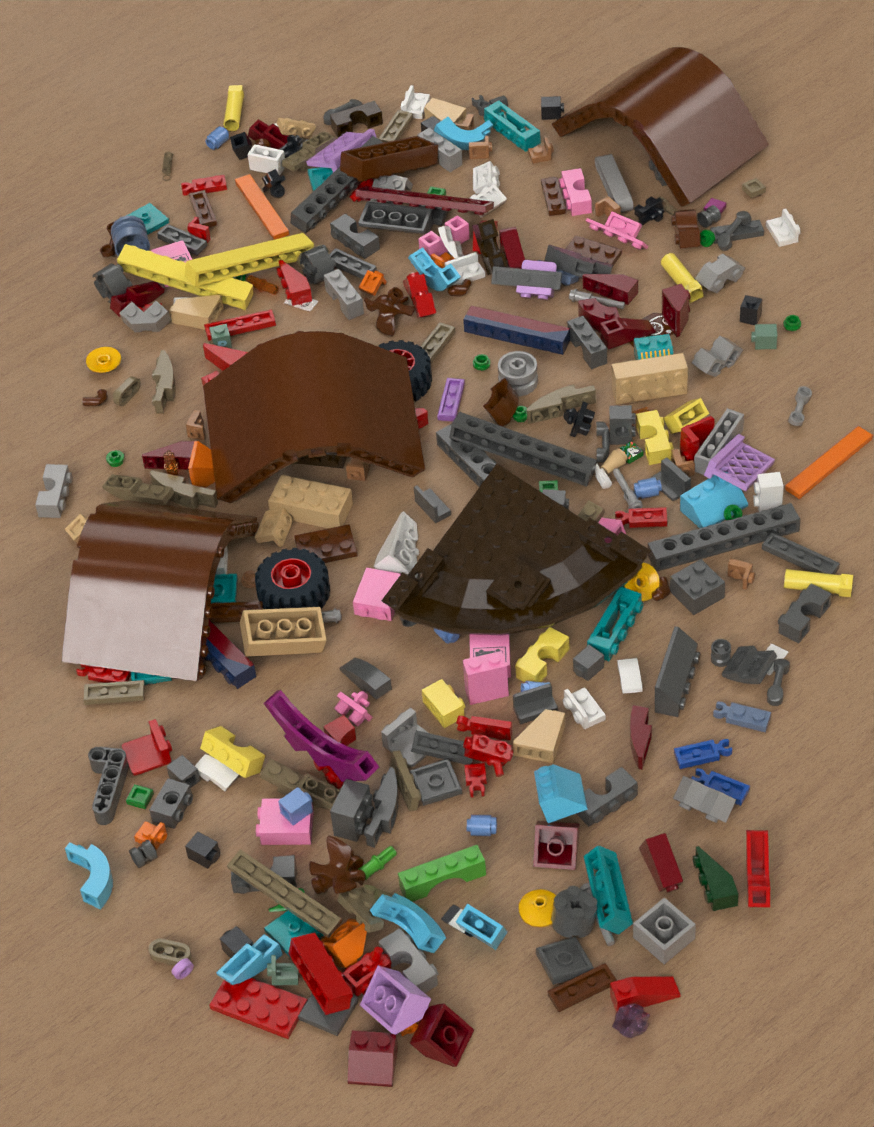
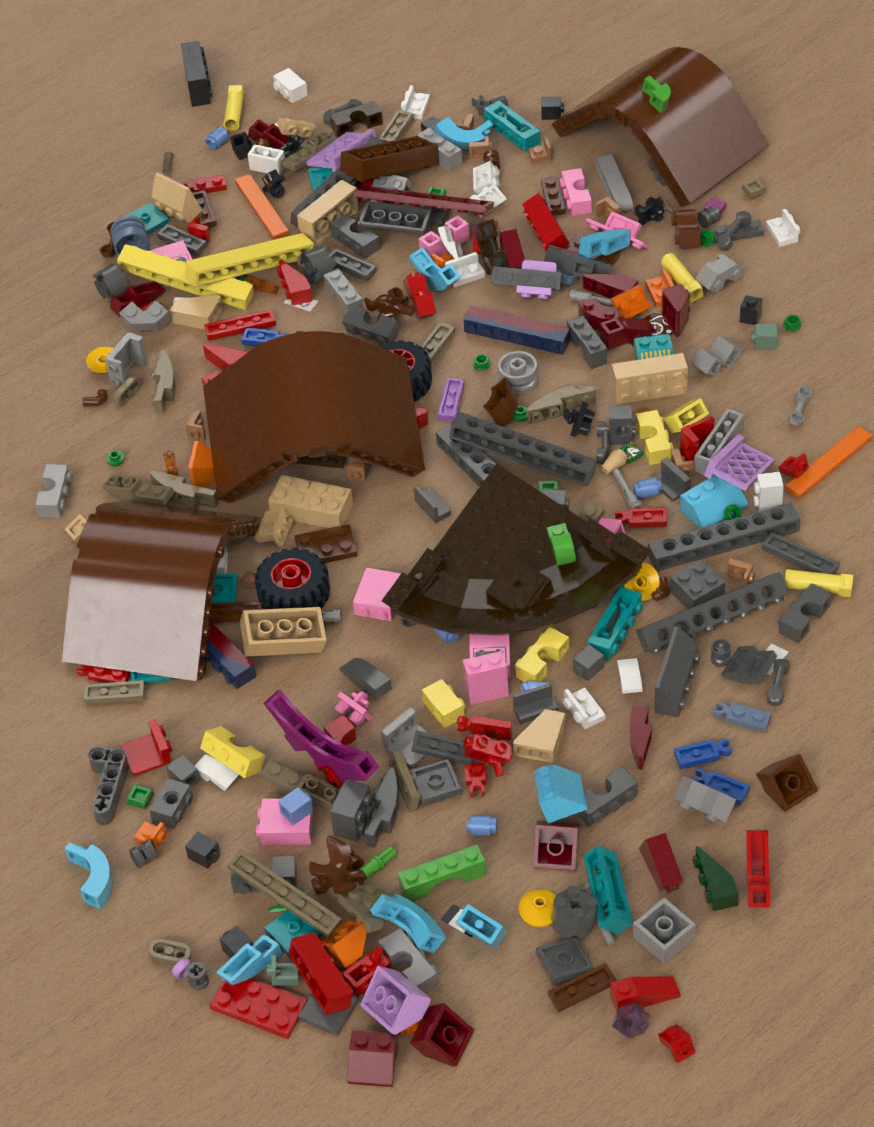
(124, 356): none -> light grey panel
(174, 199): none -> tan slope
(182, 452): dark red slope -> none
(194, 975): none -> dark grey bush
(196, 73): none -> brick
(220, 336): sand green brick -> none
(257, 336): none -> blue plate
(290, 85): none -> white brick
(316, 218): none -> tan slope
(372, 282): orange bracket -> none
(382, 331): none -> dark grey arch
(399, 549): white wedge -> none
(443, 109): tan slope -> none
(459, 290): reddish brown arm -> none
(493, 156): none -> reddish brown wheel
(544, 222): none -> red brick
(561, 544): none -> bright green brick
(602, 477): white axle -> none
(604, 242): none -> medium azure slope
(631, 302): none -> orange bracket
(656, 285): none -> orange bracket
(658, 93): none -> bright green brick
(678, 1042): none -> red bracket
(773, 583): none -> dark grey brick
(787, 781): none -> reddish brown slope
(794, 466): none -> red bracket

